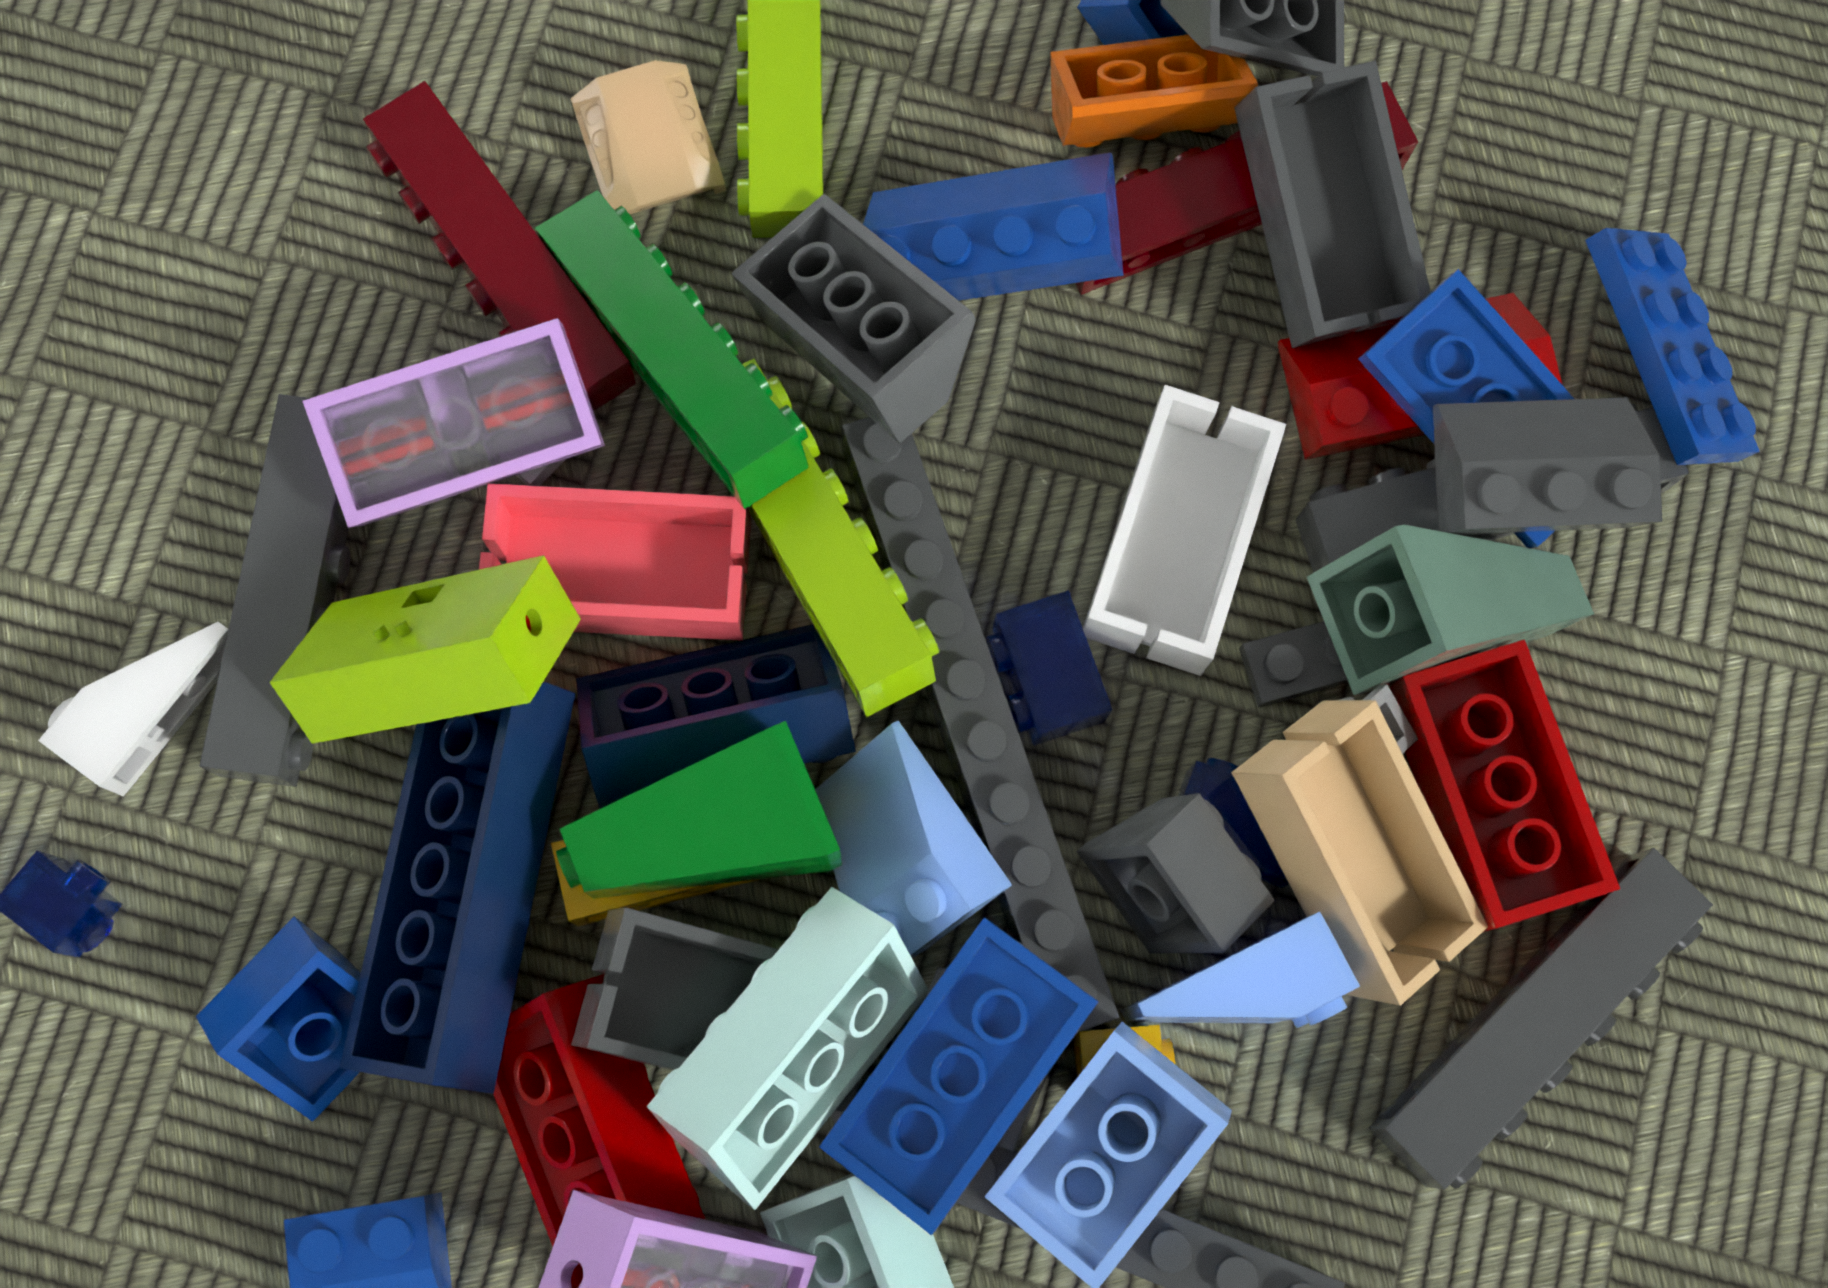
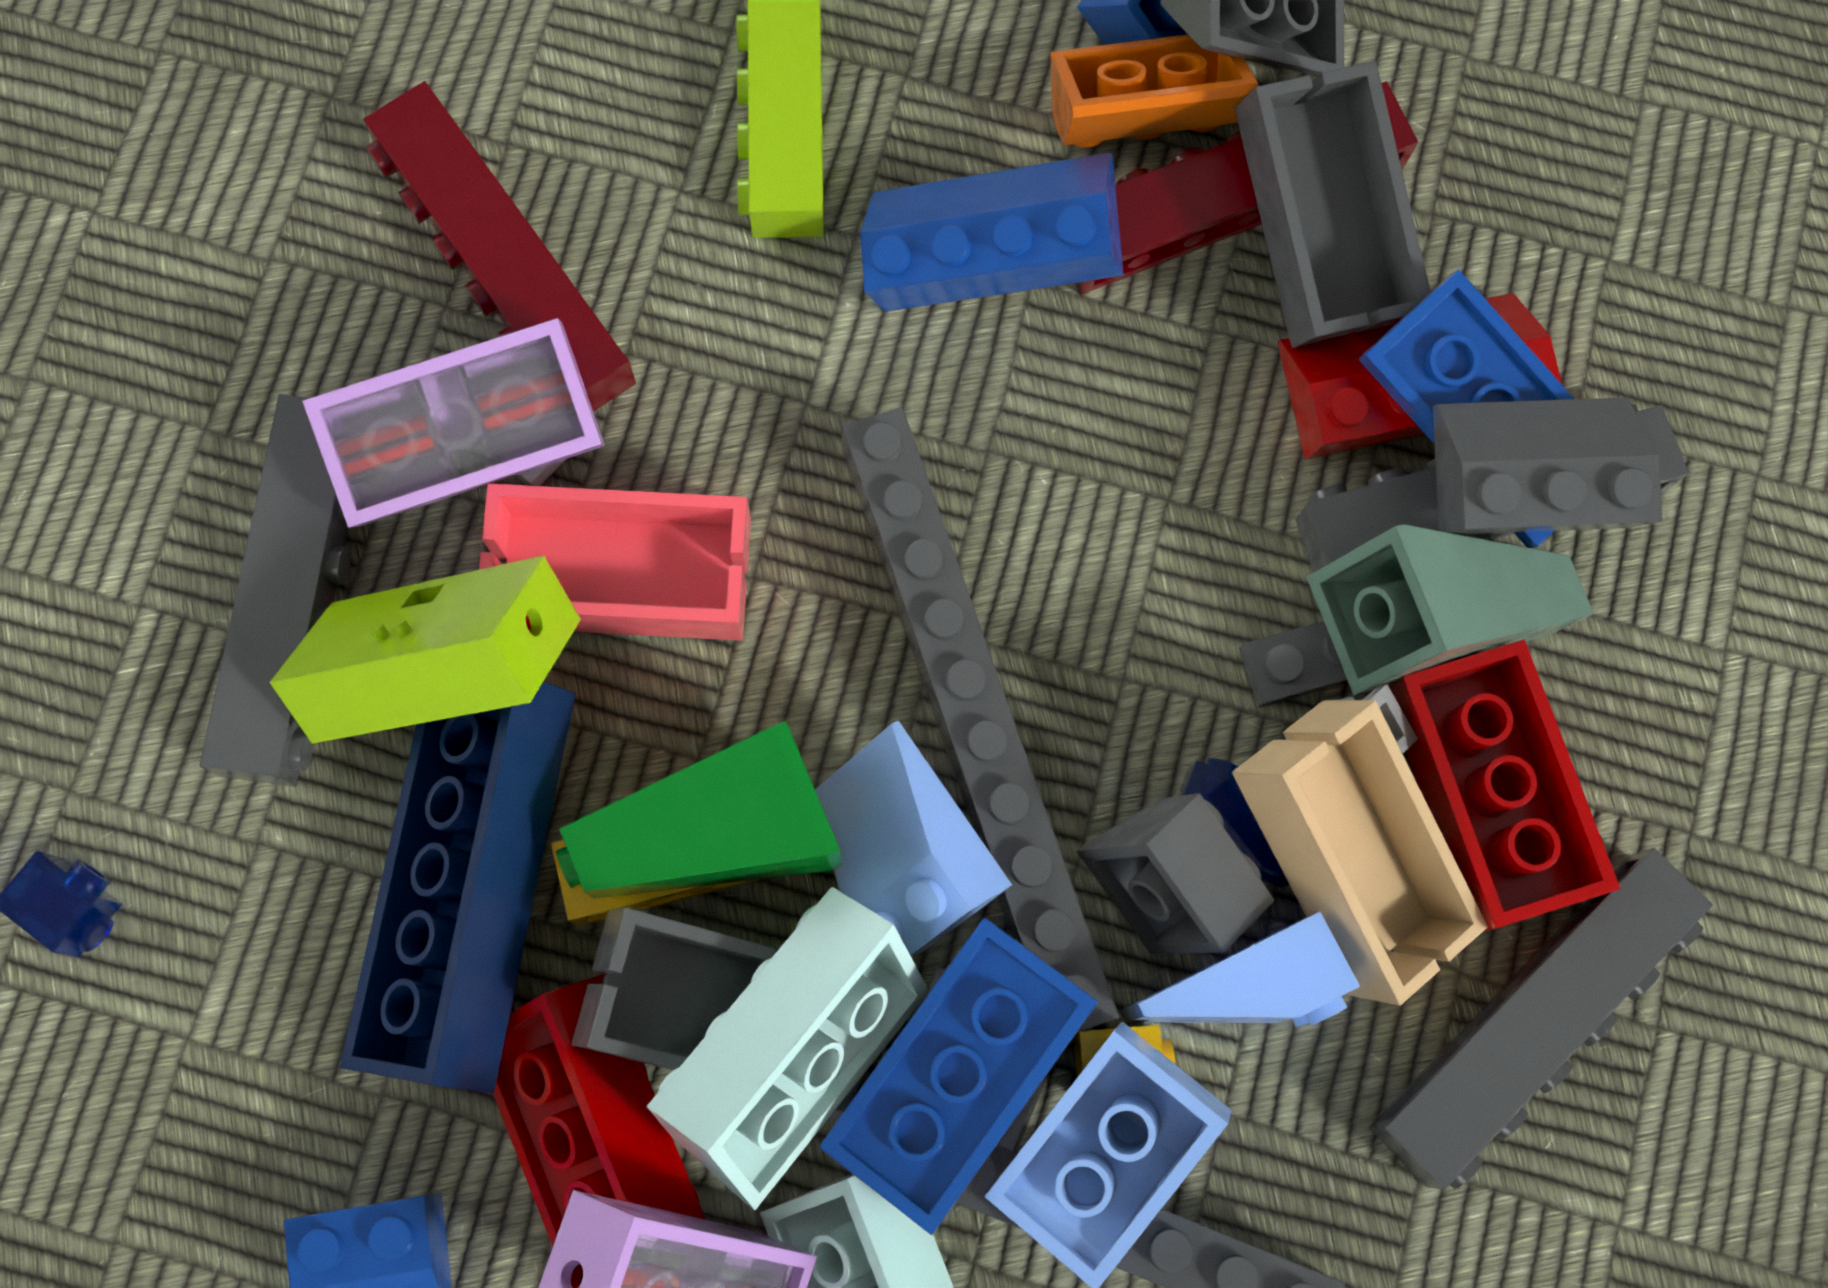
(130, 715): white slope -> none
(288, 1019): blue slope -> none
(647, 136): tan slope -> none
(676, 351): green brick -> none
(688, 706): dark blue slope -> none
(841, 584): lime brick -> none
(860, 315): dark grey slope -> none
(1048, 668): clear blue brick -> none
(1183, 531): white piece -> none
(1673, 346): blue plate -> none

